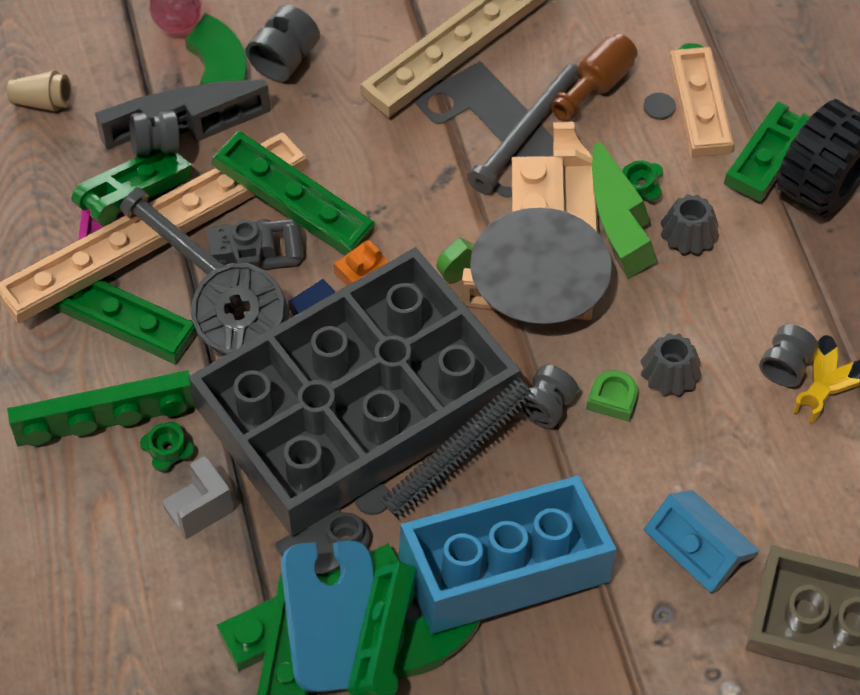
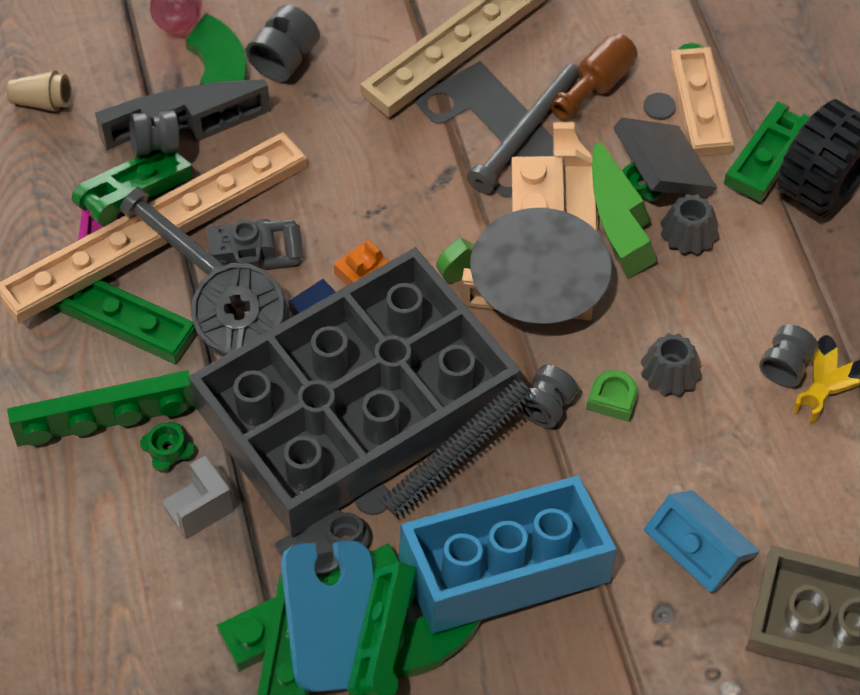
(293, 193): green tile -> none
(664, 157): none -> dark grey tile

